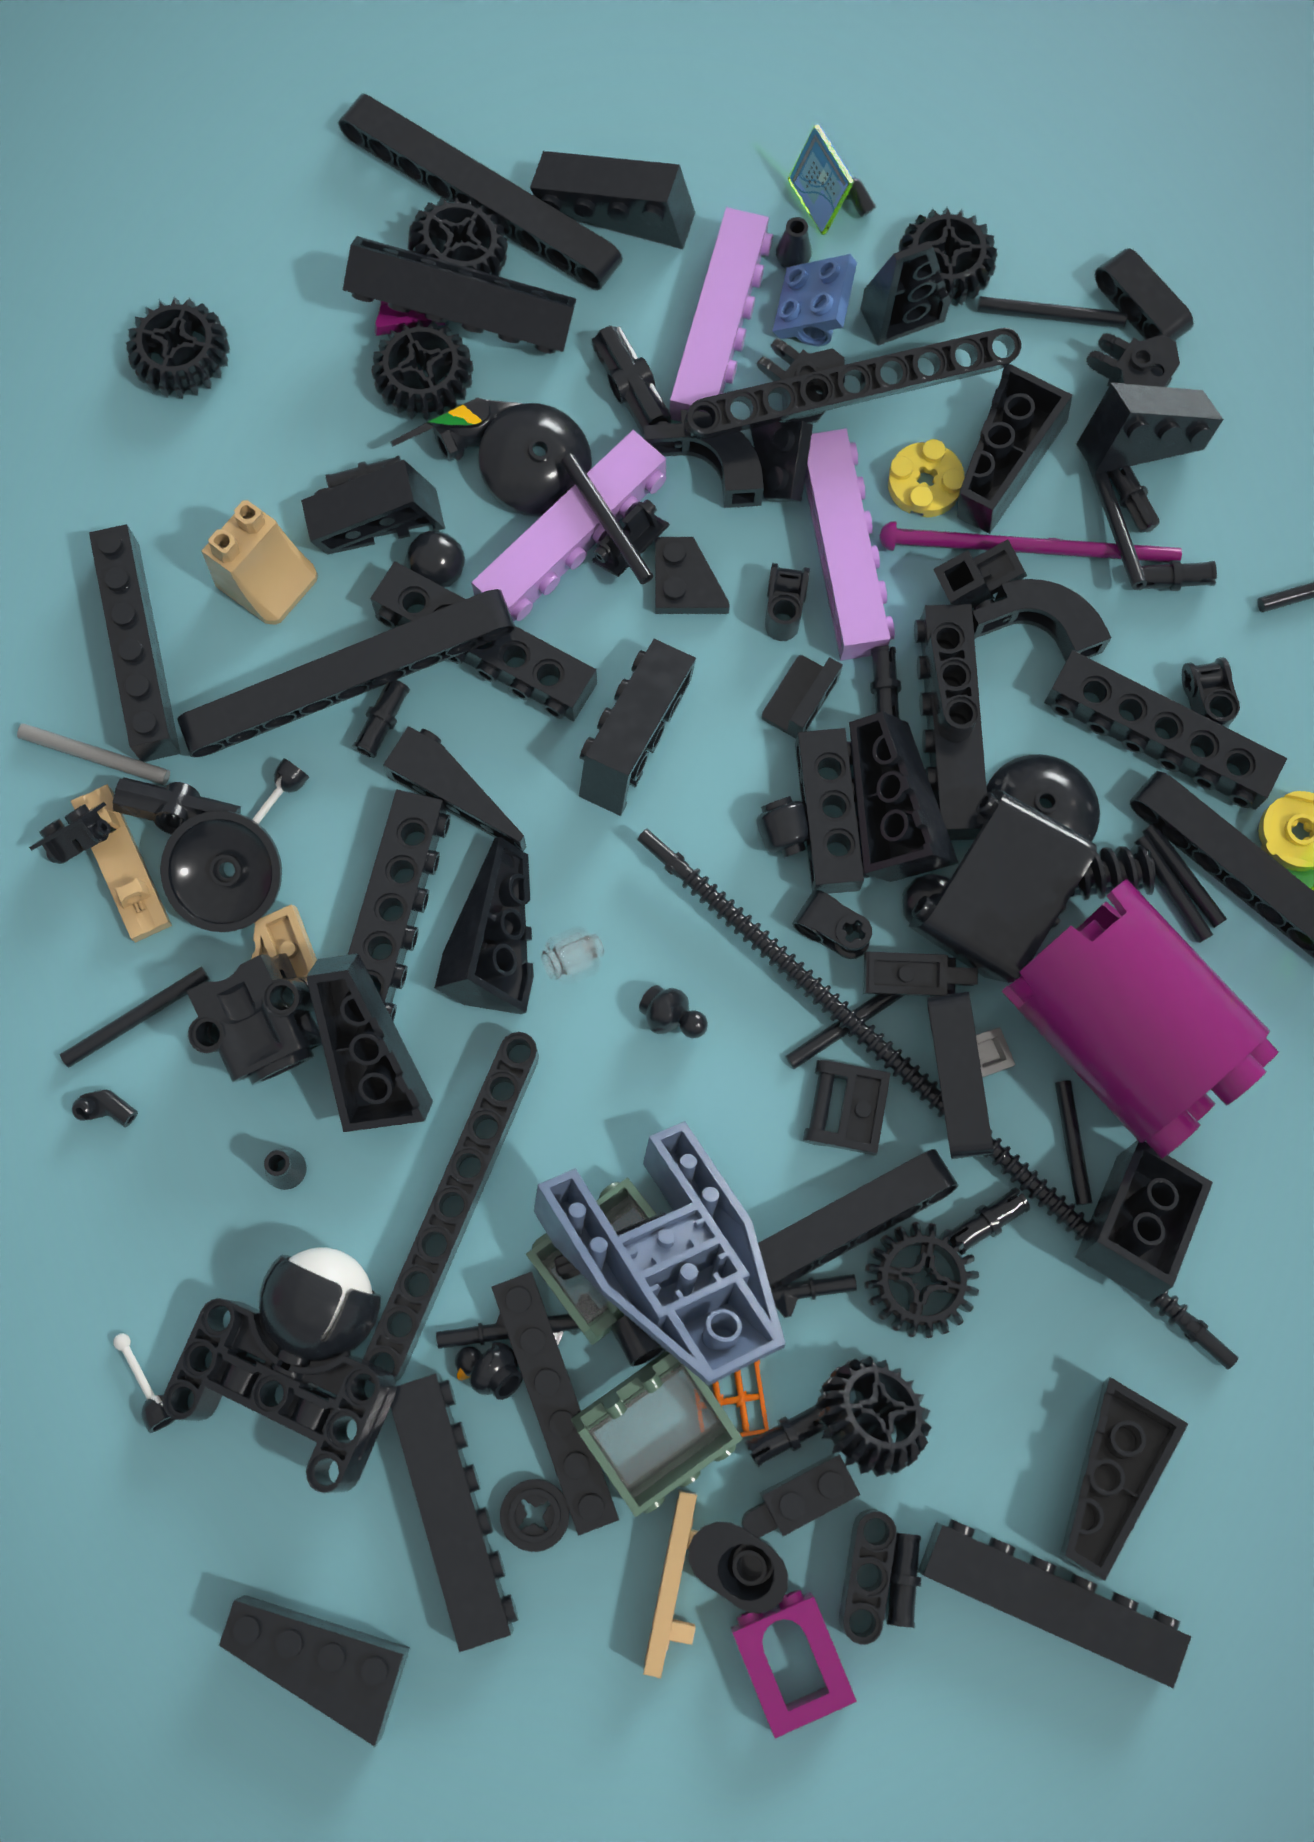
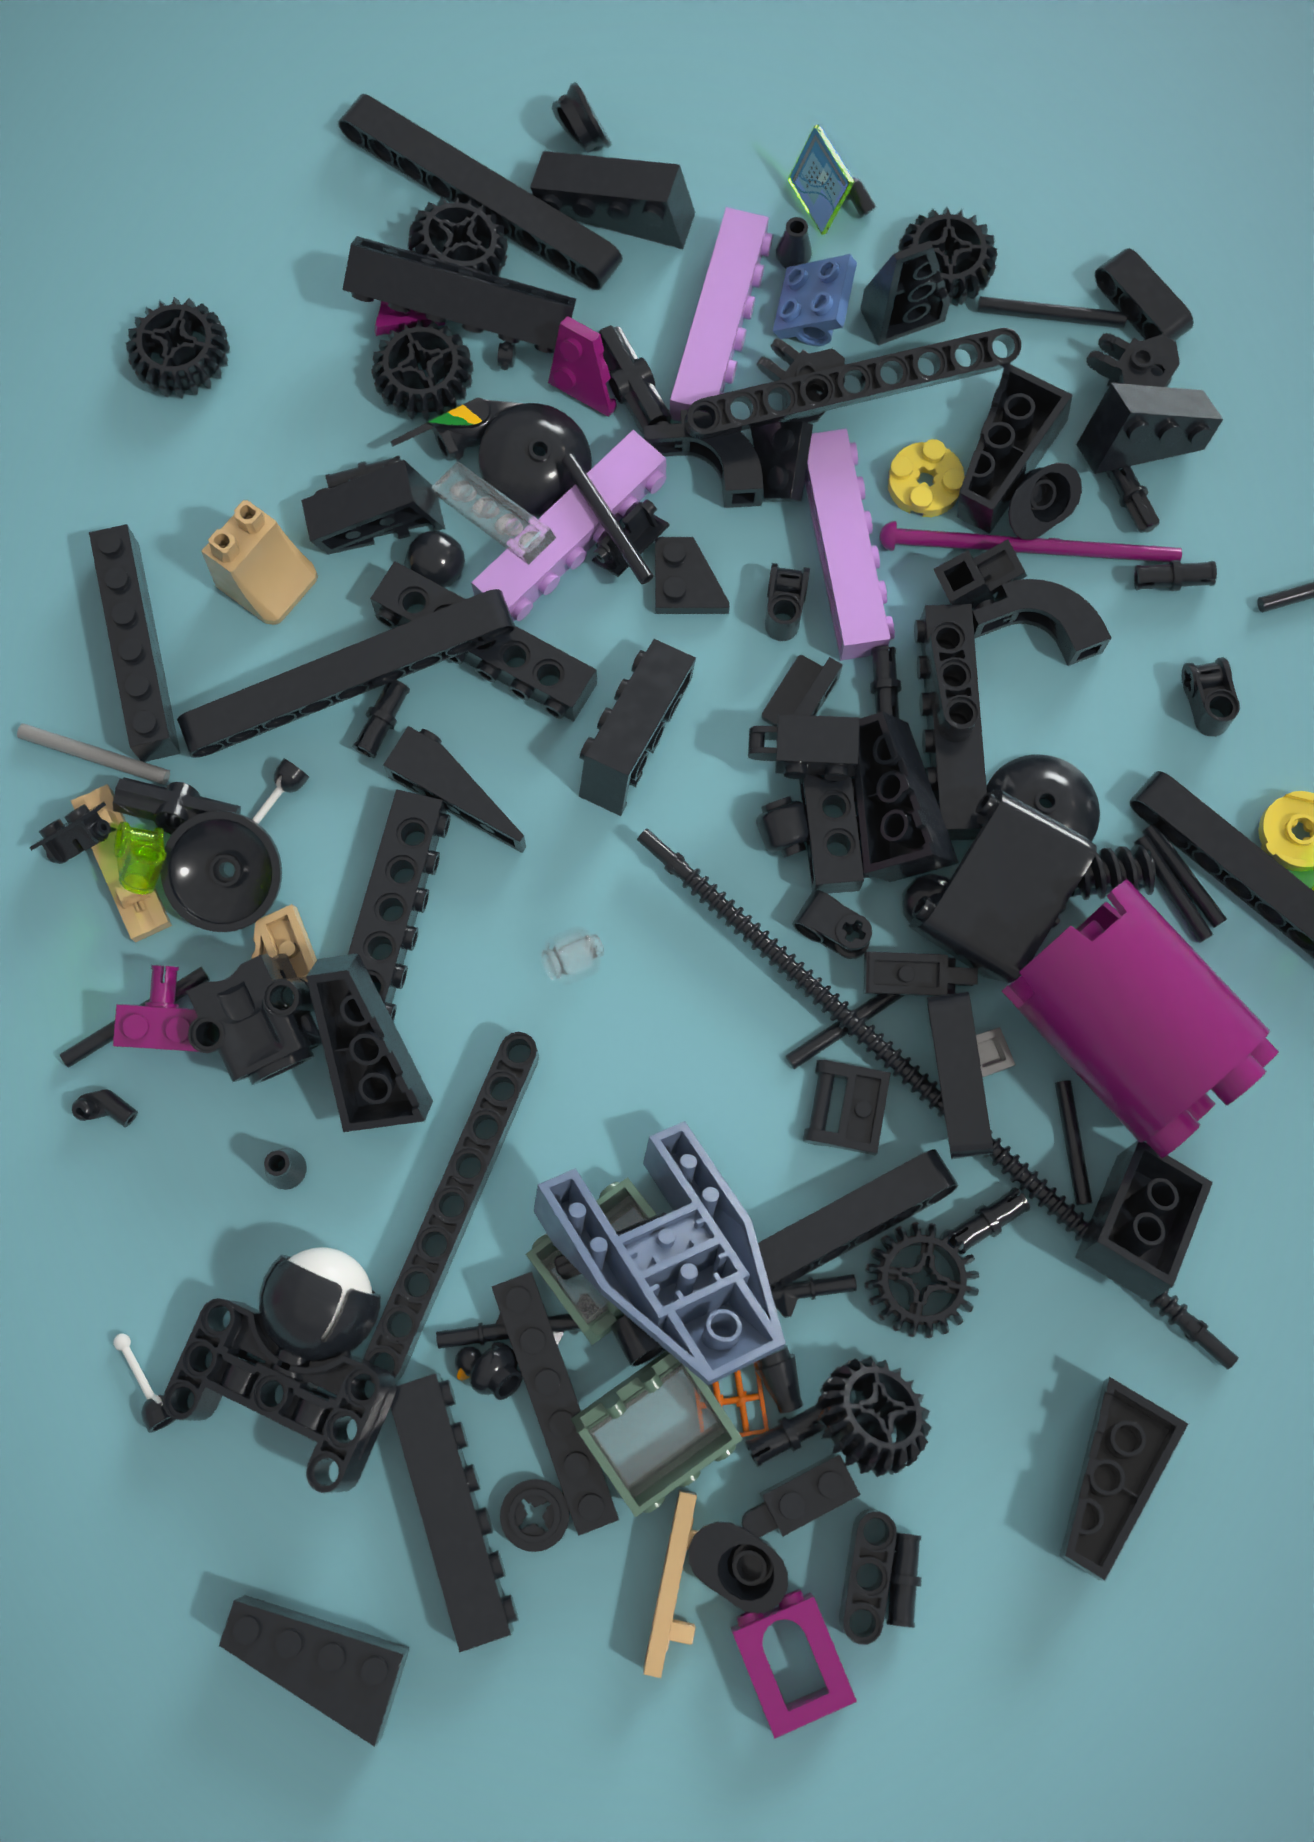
(139, 857): none -> clear neon green piece
(160, 1021): none -> magenta brick
(488, 946): black wedge -> none
(493, 513): none -> clear plate
(506, 355): none -> black piece
(579, 119): none -> black hat
(580, 366): none -> magenta wing
(670, 1009): black animal -> none
(780, 1378): none -> black cone
(809, 746): none -> black brick
(1044, 499): none -> black piece
(1054, 1604): black brick -> none
(1119, 530): black piece -> none
(1185, 728): black brick -> none

